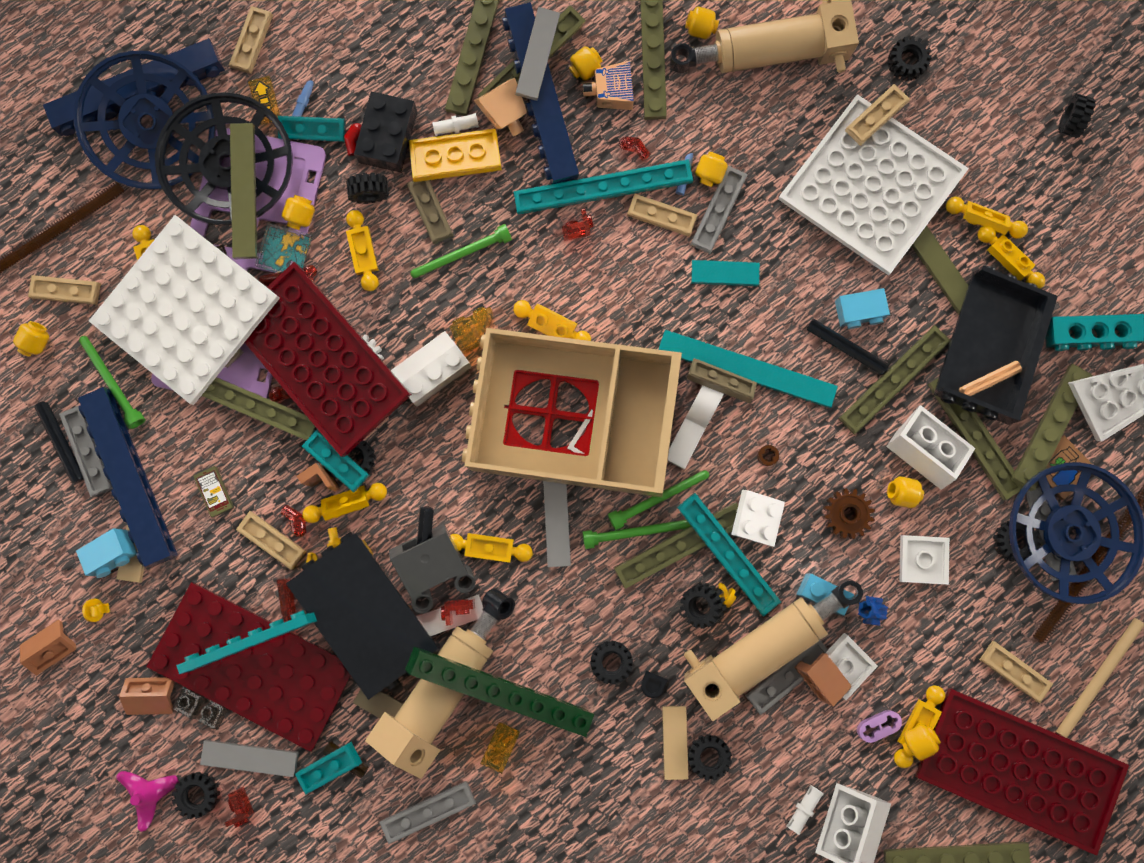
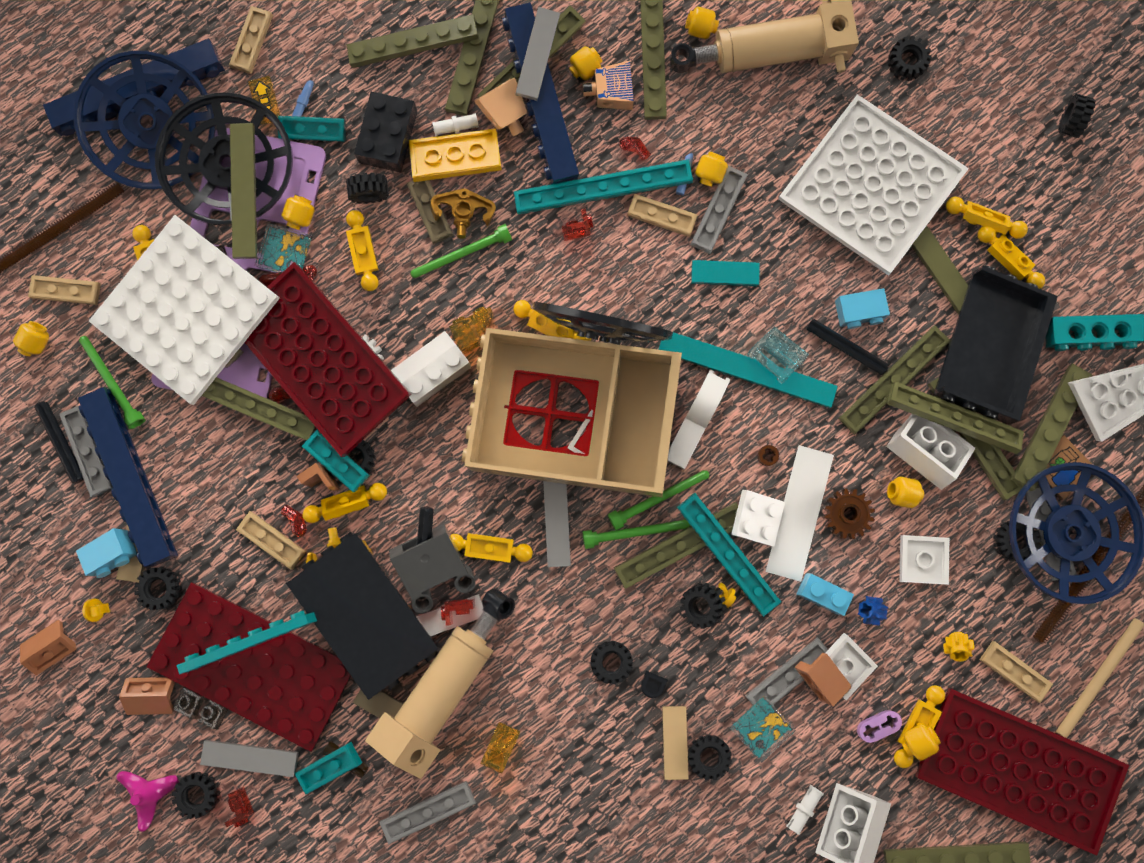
(145, 583): none -> black tyre
(213, 491): tile -> none
(286, 599): clear red tile -> none
(351, 137): red arm -> none
(412, 41): none -> olive plate
(463, 205): none -> pearl gold piece
(499, 691): dark green brick -> none
(609, 328): none -> black dish
(722, 380): dark tan tile -> none
(762, 729): none -> clear tile
(763, 651): tan piece -> none
(780, 348): none -> clear light blue plate
(800, 513): none -> white sticker
(877, 114): tan tile -> none
(955, 417): none -> olive plate
(958, 646): none -> yellow gear
(991, 379): light nougat axle -> none

